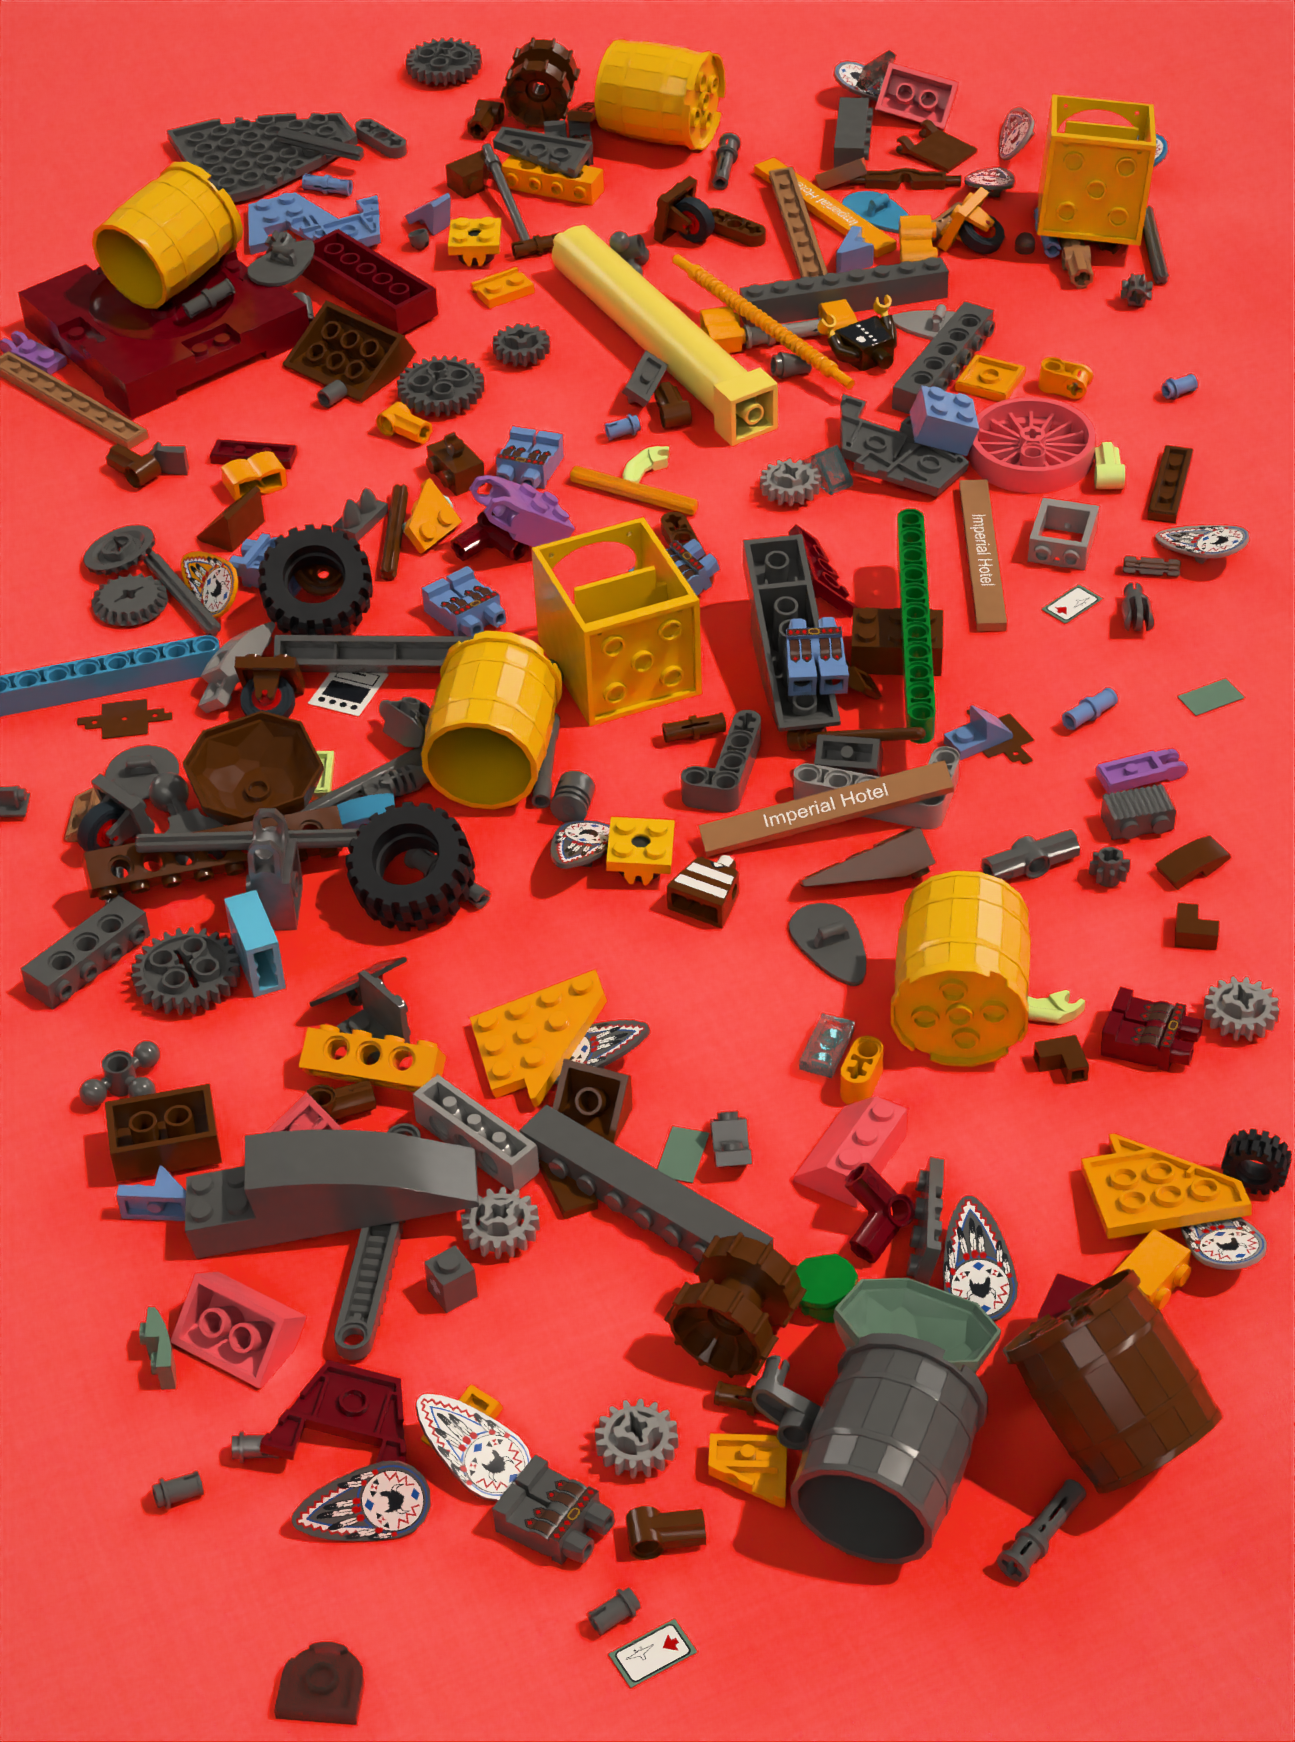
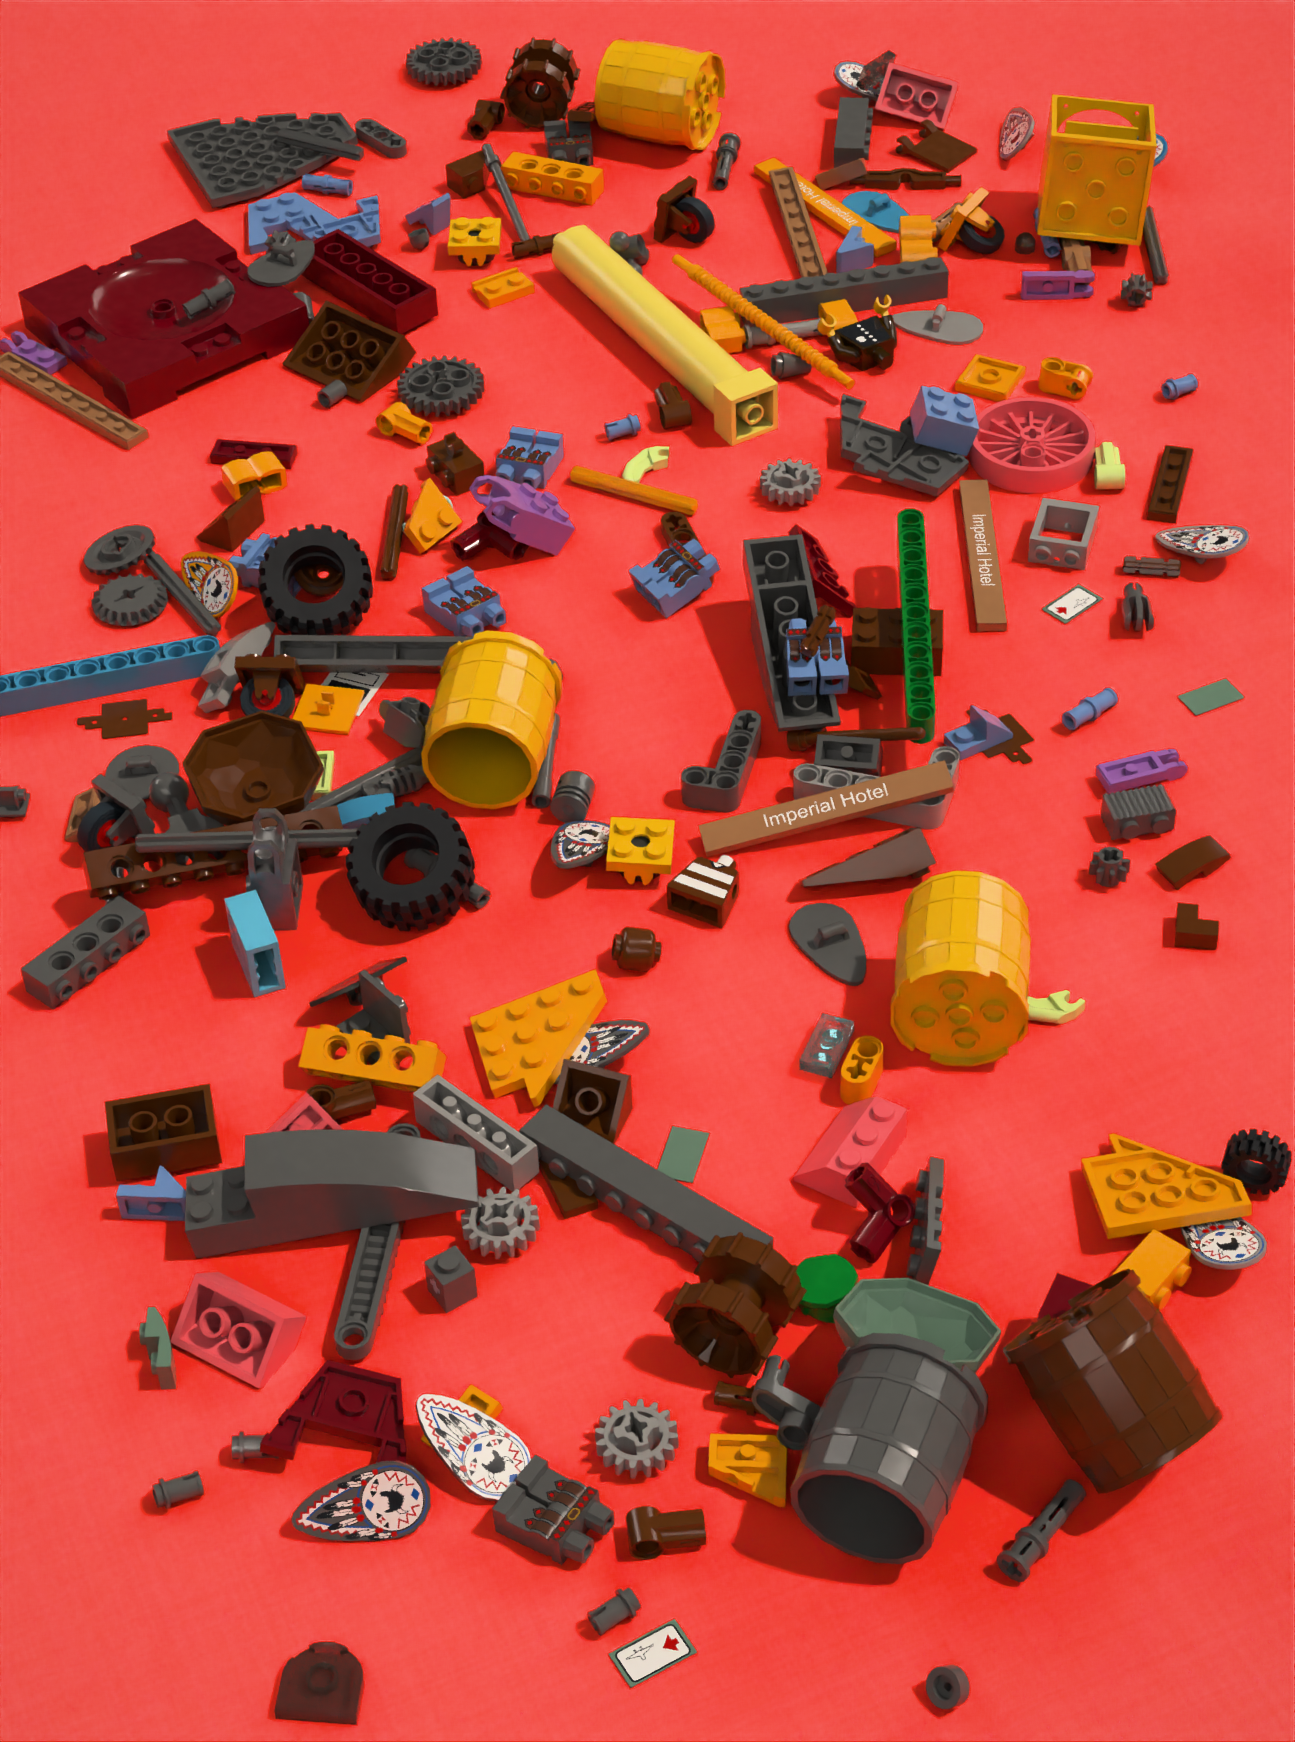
(121, 1075): dark grey piece -> none
(136, 468): reddish brown piece -> none
(166, 982): dark grey gear -> none
(167, 235): yellow piece -> none
(171, 459): slope -> none
(328, 708): none -> light orange piece
(361, 516): dark grey tile -> none
(521, 345): dark grey gear -> none
(547, 150): dark grey wing -> none
(628, 636): yellow container -> none
(636, 949): none -> reddish brown head
(644, 379): dark grey tile -> none
(694, 727): reddish brown pin -> none
(730, 1139): dark grey slope -> none
(738, 228): reddish brown beam -> none
(817, 631): none -> reddish brown axle
(832, 469): clear light blue slope -> none
(945, 354): dark grey brick -> none
(947, 1686): none -> dark grey tile
(978, 1260): shield -> none
(991, 179): shield -> none
(1032, 856): dark grey piece -> none
(1056, 284): none -> medium lavender hinge
(1062, 1054): reddish brown piece -> none
(1149, 1032): dark red hips -> none
(1241, 1008): gear -> none

